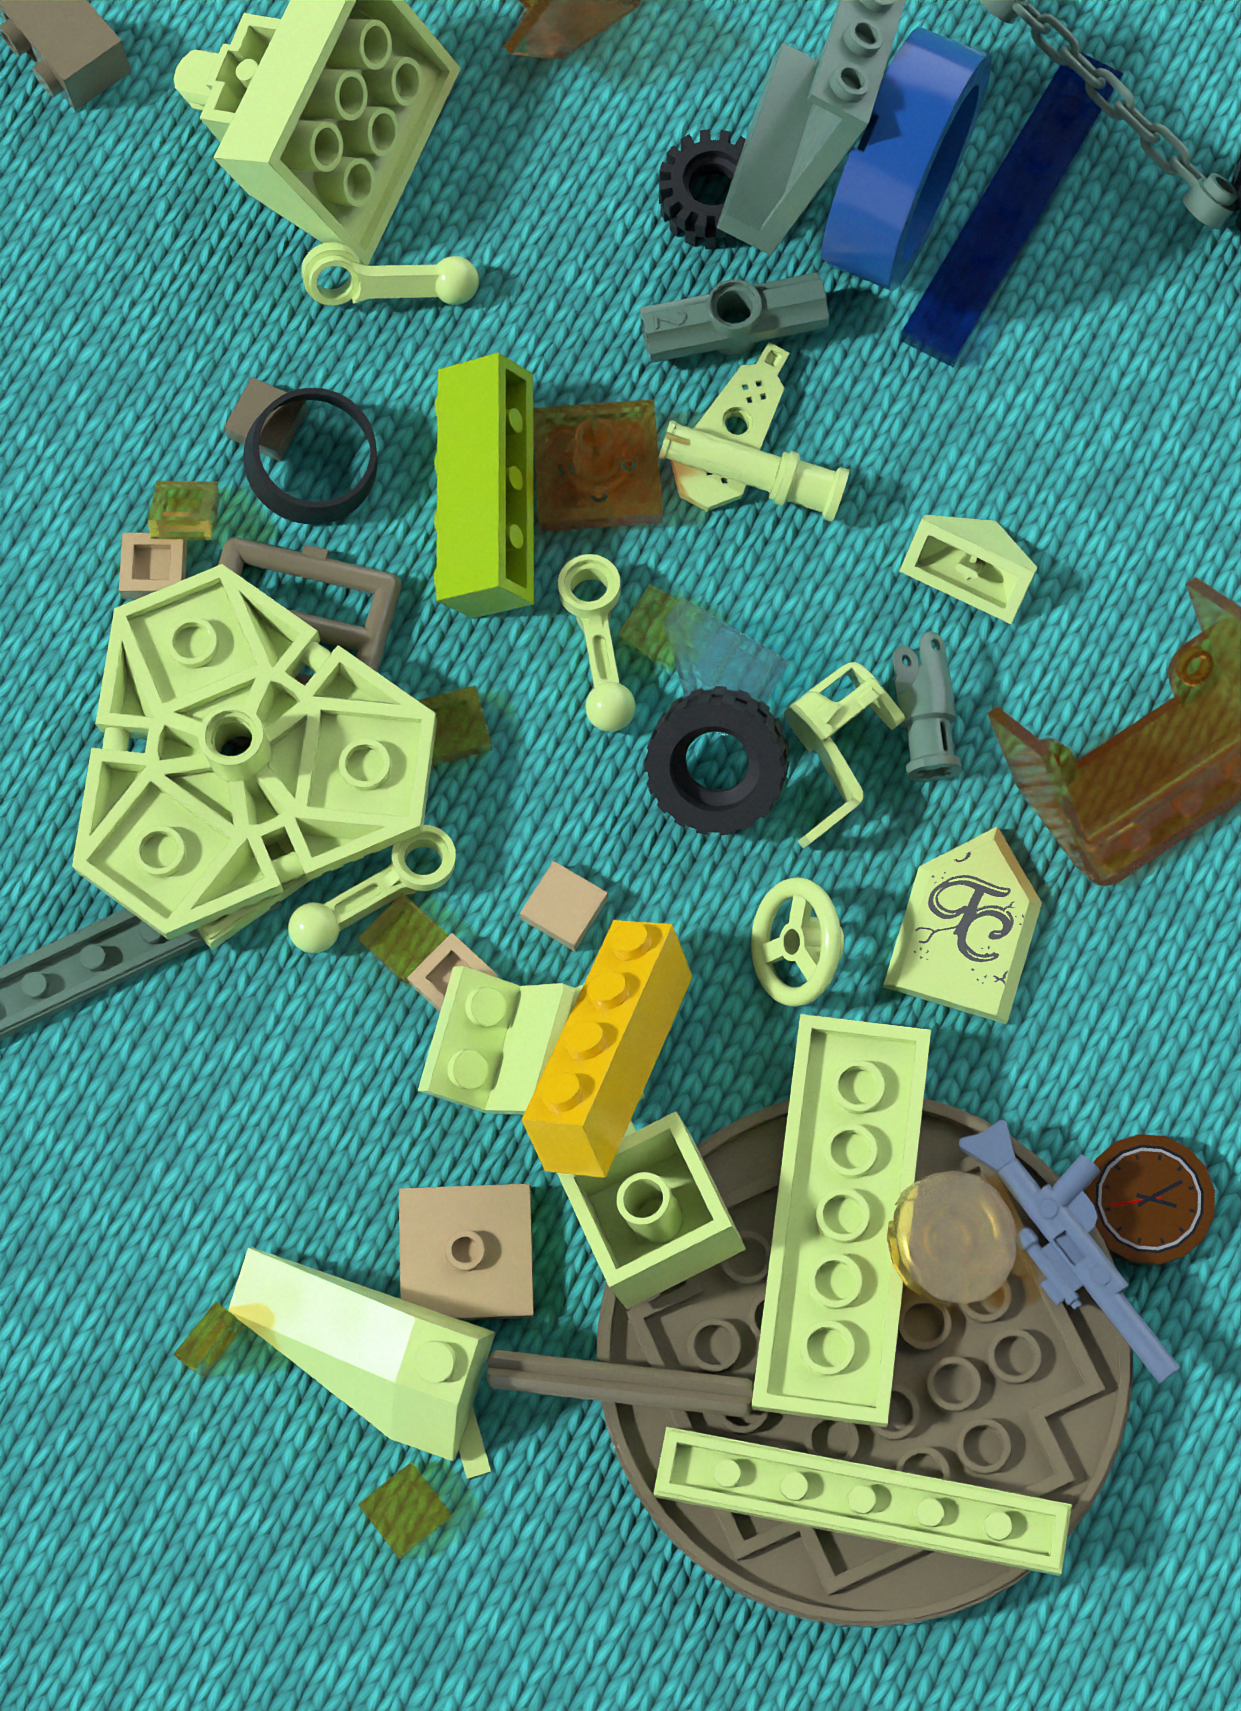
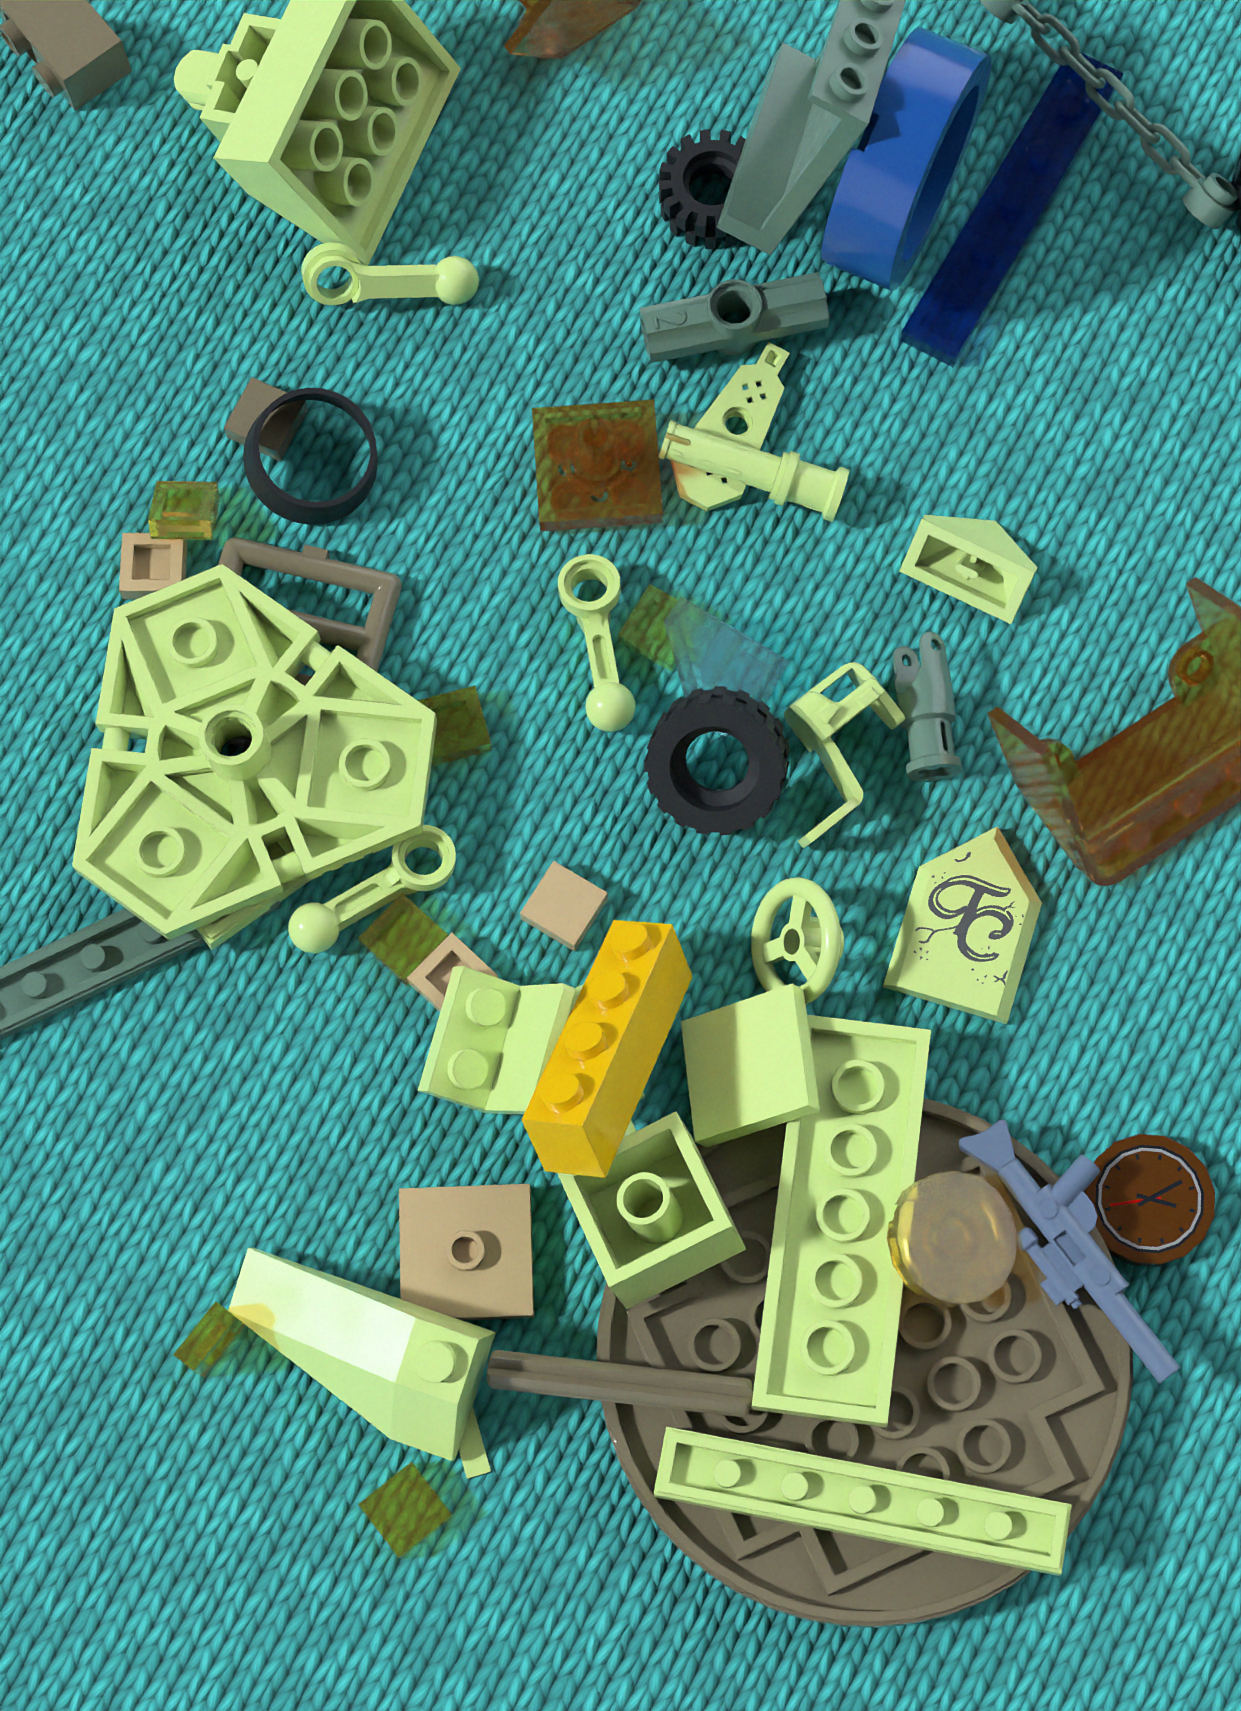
(484, 486): lime brick -> none
(749, 1066): none -> yellowish green tile

